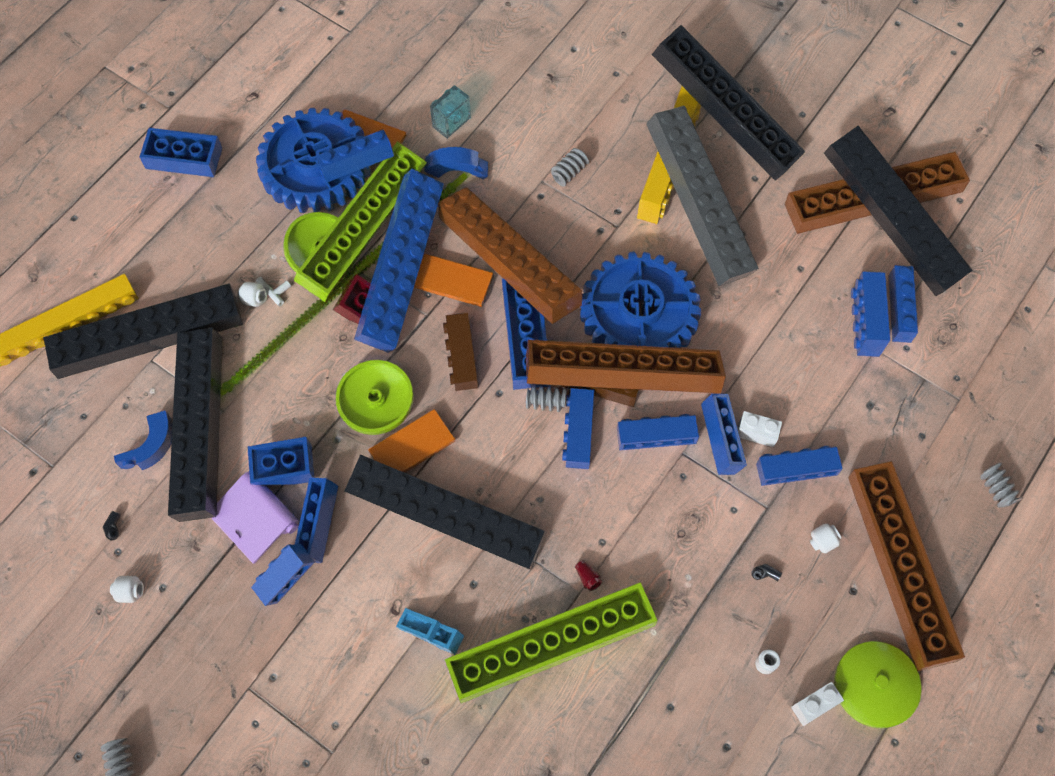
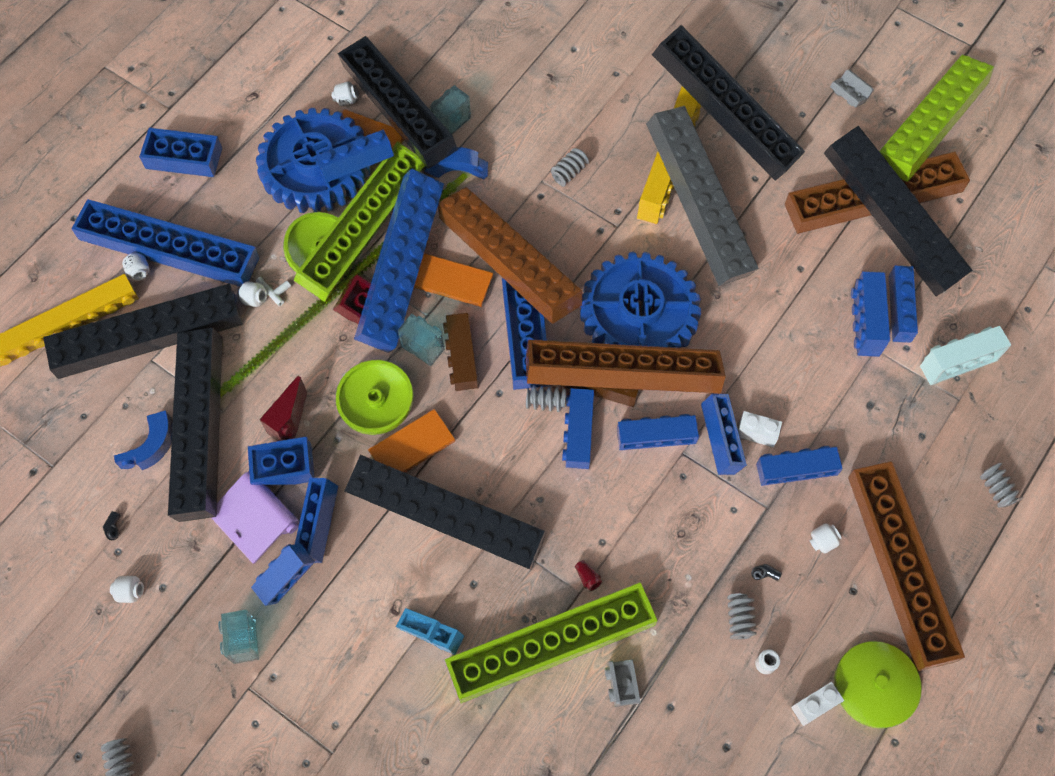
(136, 266): none -> white head
(166, 243): none -> blue brick
(239, 636): none -> clear light blue brick
(284, 415): none -> dark red slope
(345, 93): none -> white head
(398, 102): none -> black brick
(421, 339): none -> clear light blue brick
(623, 683): none -> light grey bracket
(741, 616): none -> light grey piece
(852, 88): none -> light grey bracket
(936, 116): none -> lime brick
(965, 354): none -> light aqua brick

